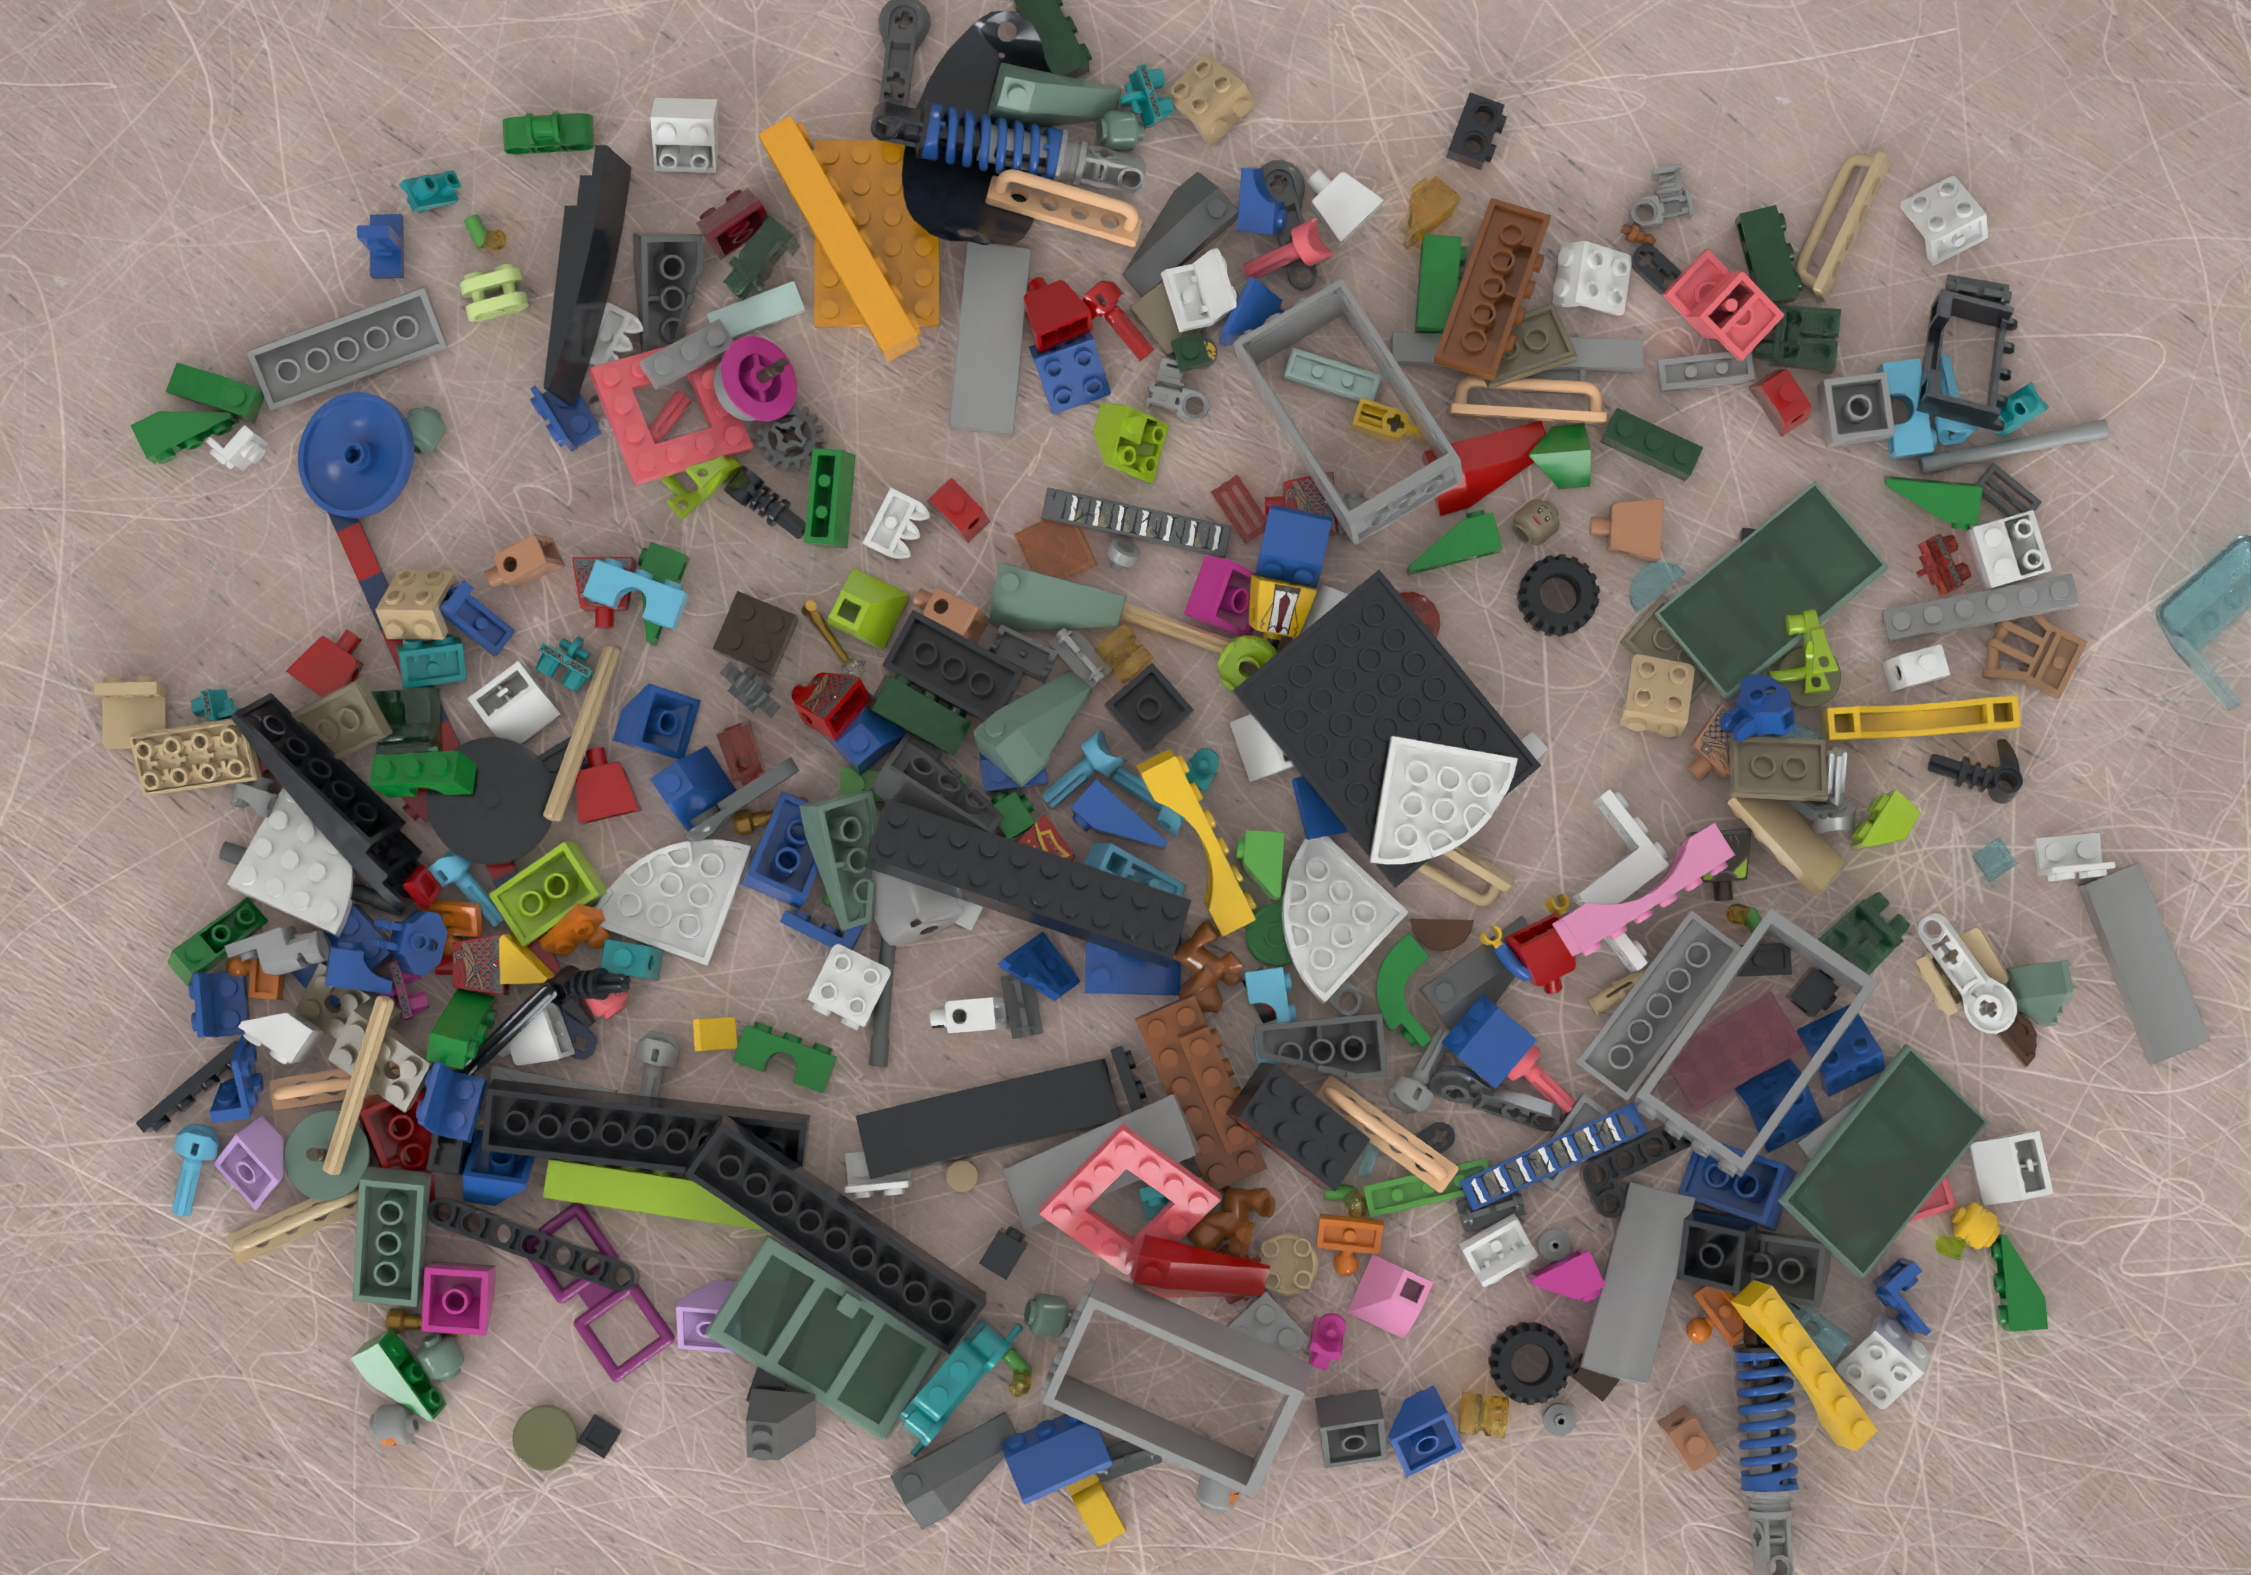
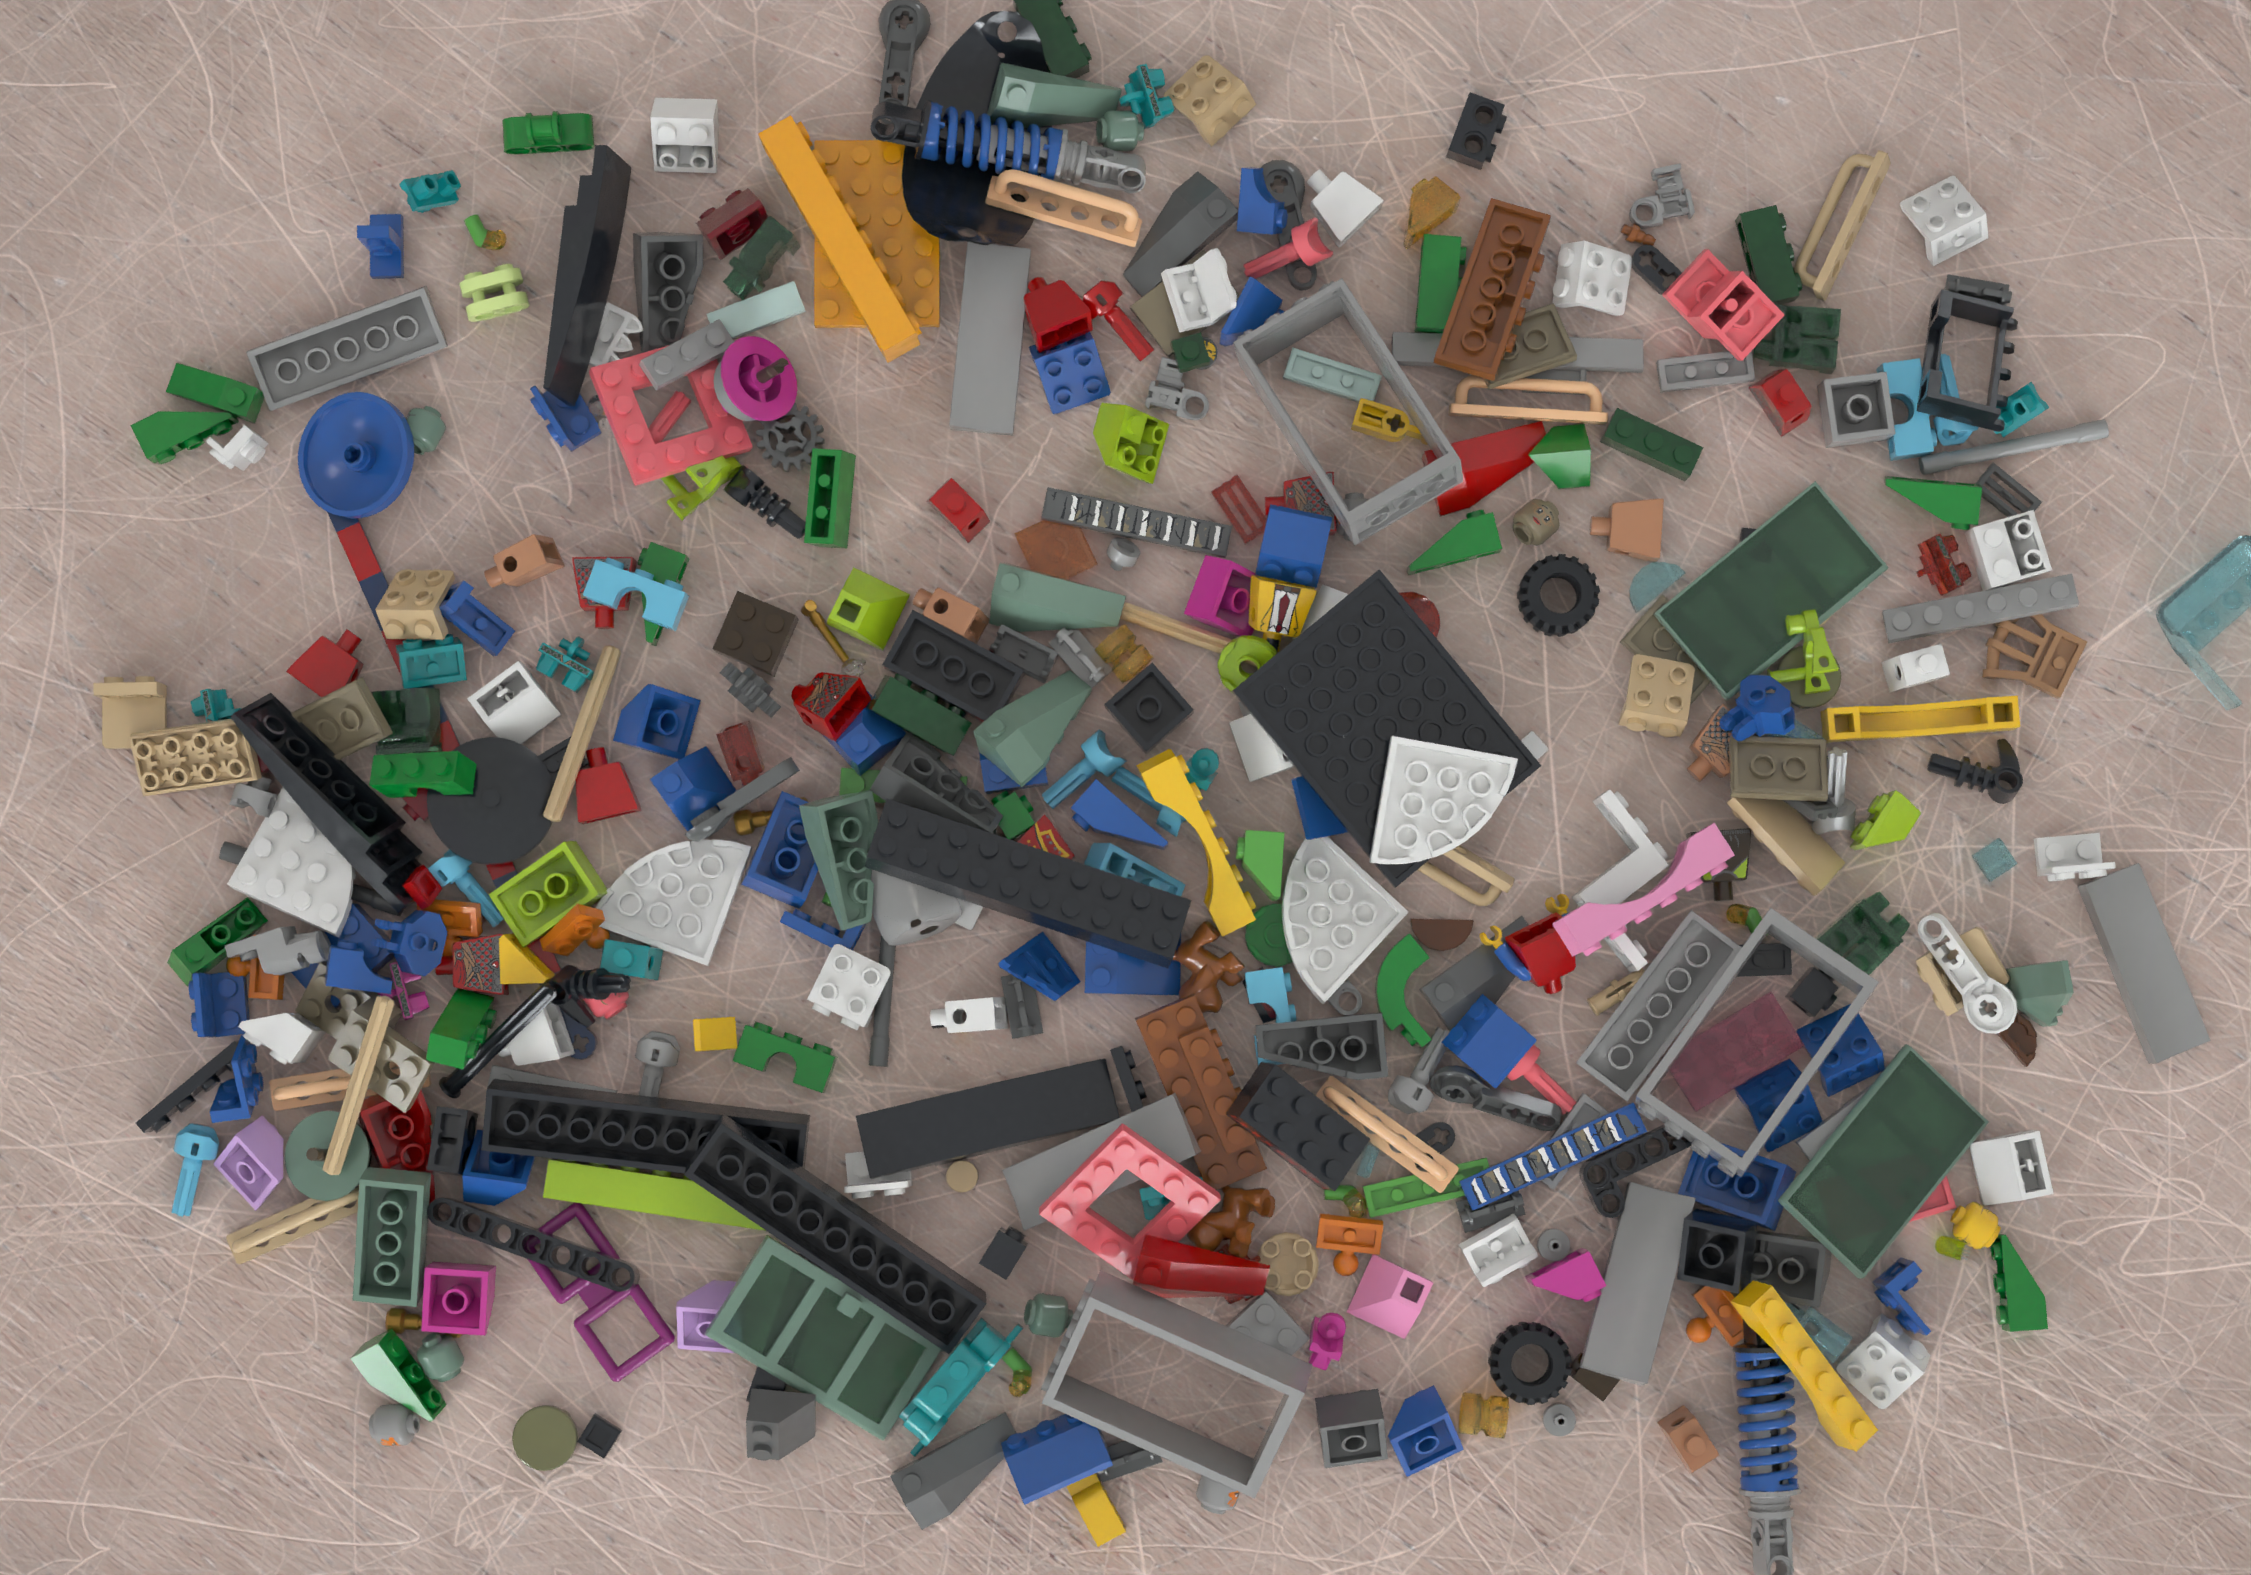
(451, 1103): blue bracket -> none
(894, 524): white plate -> none

